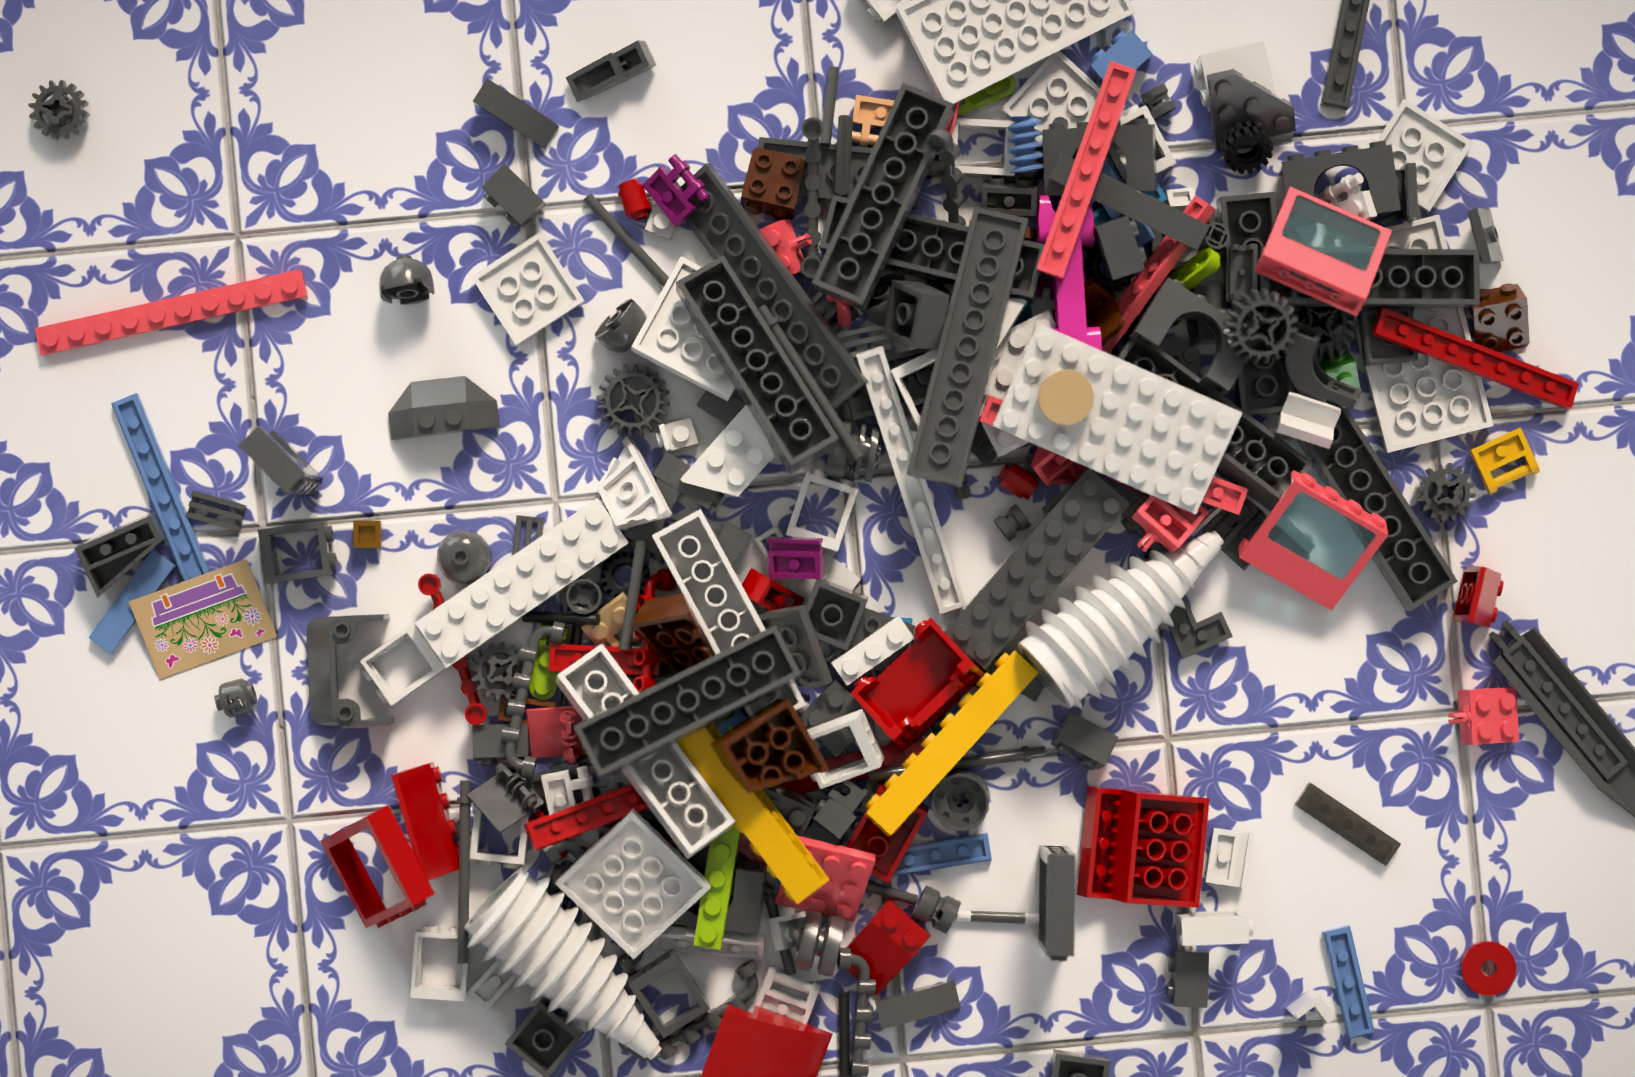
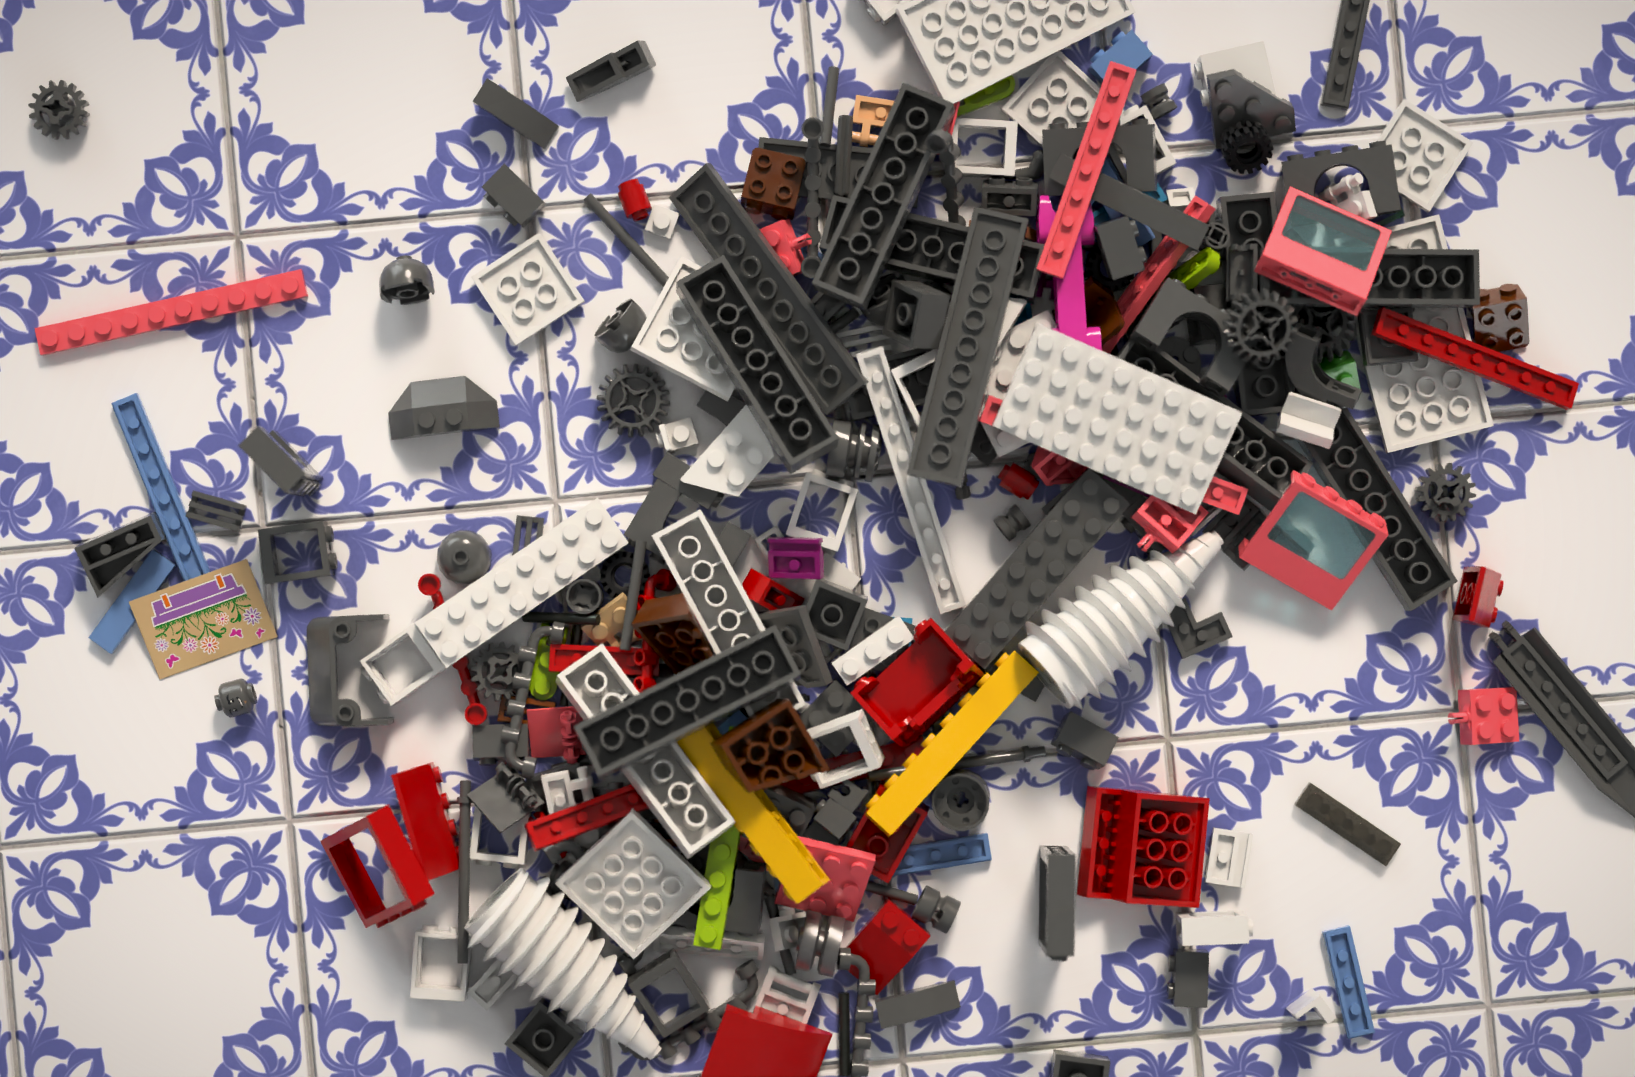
(367, 534): pearl gold plate -> none
(631, 490): white wing -> none
(669, 194): magenta plate -> none
(816, 392): dark grey bar -> none
(843, 312): coral arm -> none
(998, 917): dark grey bar -> none
(1025, 144): medium blue piece -> none
(1065, 397): tan tile -> none
(1409, 192): dark grey tile -> none
(1485, 235): dark grey plate -> none
(1500, 452): yellow plate -> none
(1501, 977): red tile -> none

